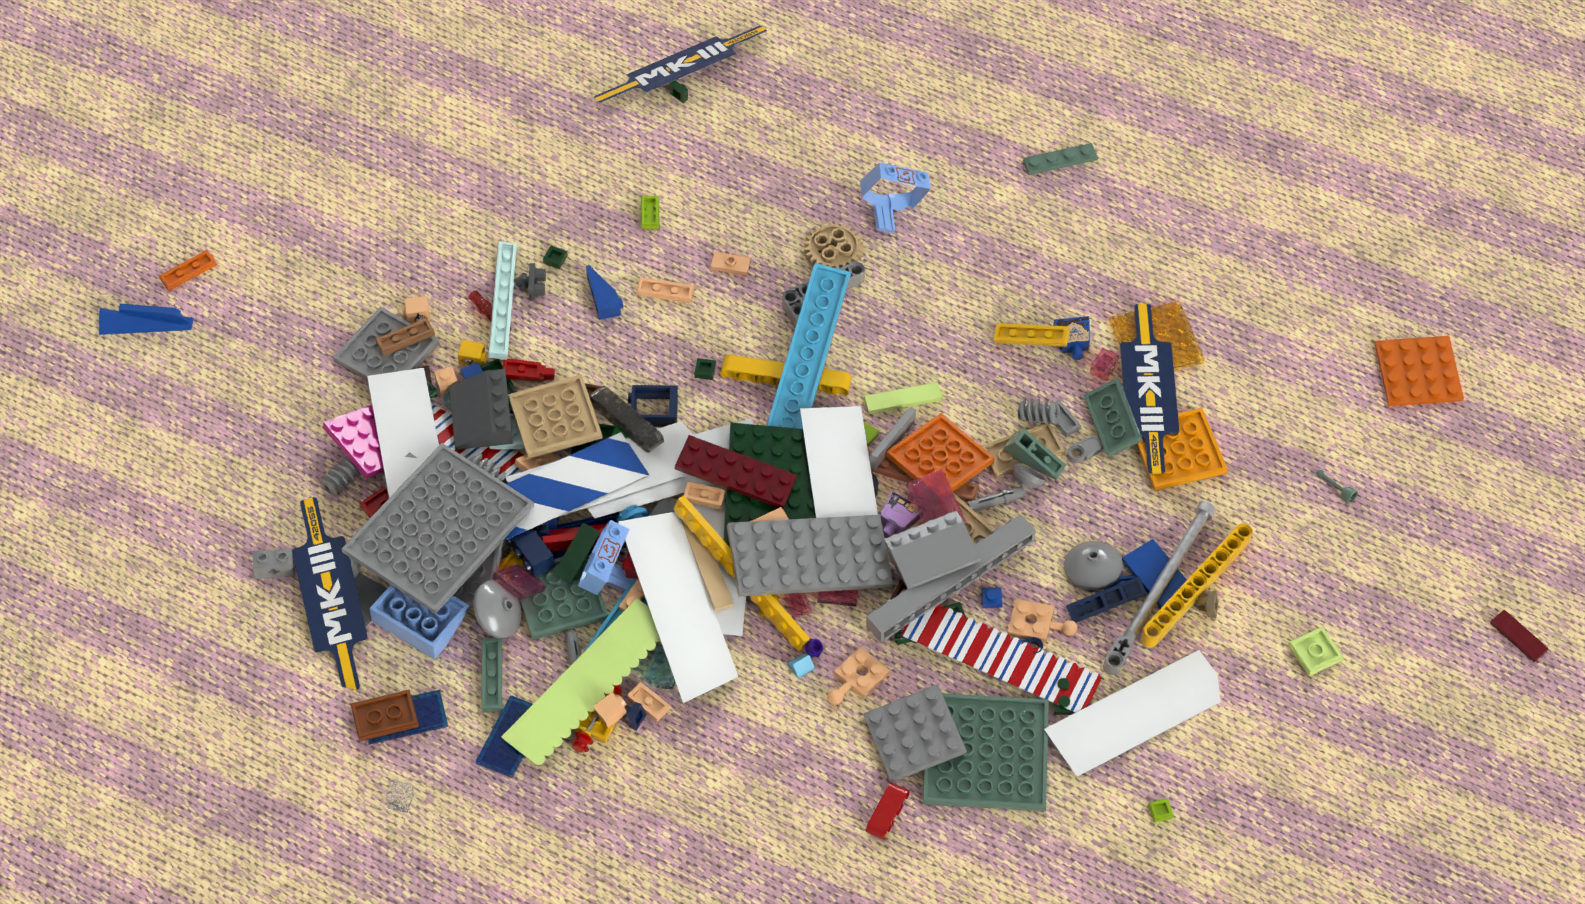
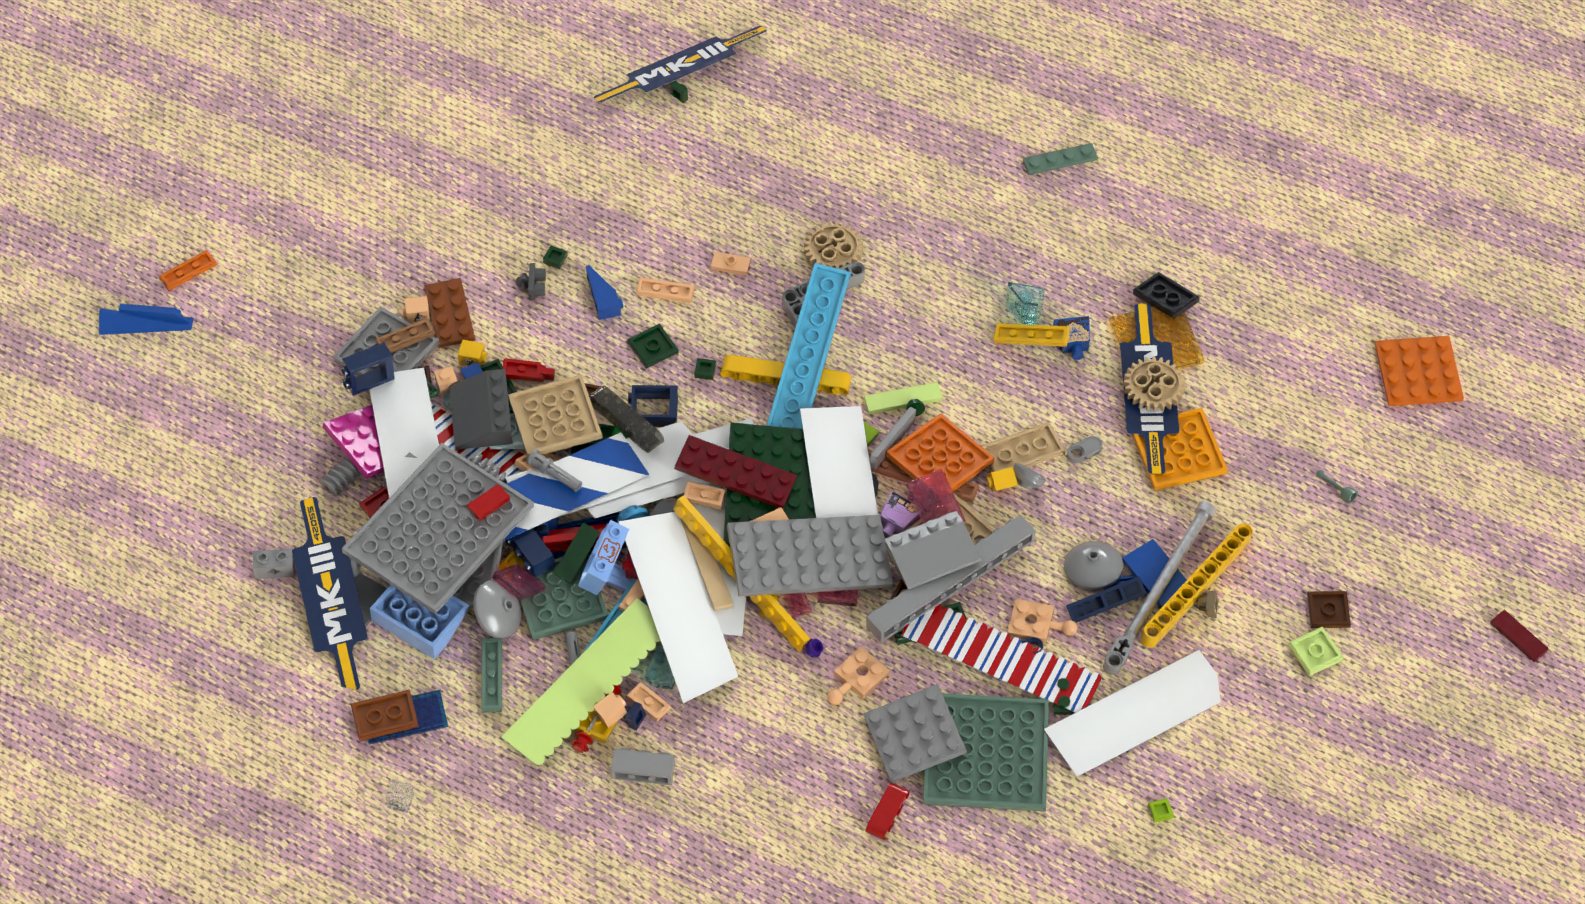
(364, 359): none -> dark blue window
(449, 312): none -> dark orange plate
(482, 305): clear red pin -> none
(488, 502): none -> red tile
(498, 753): clear blue tile -> none
(502, 300): light aqua tile -> none
(546, 466): none -> light grey pin
(643, 766): none -> light grey brick
(650, 212): lime plate -> none
(652, 346): none -> dark green tile
(801, 665): medium azure slope -> none
(885, 204): light blue piece -> none
(916, 404): none -> dark green plate
(991, 597): blue plate -> none
(1001, 479): none -> yellow brick
(1004, 496): light grey pin -> none
(1025, 302): none -> clear light blue slope
(1034, 454): sand green slope -> none
(1038, 412): light grey piece -> none
(1067, 423): light grey tile -> none
(1104, 364): clear pink brick -> none
(1113, 417): sand green plate -> none
(1154, 384): none -> tan gear
(1166, 295): none -> black tile
(1328, 609): none -> reddish brown tile

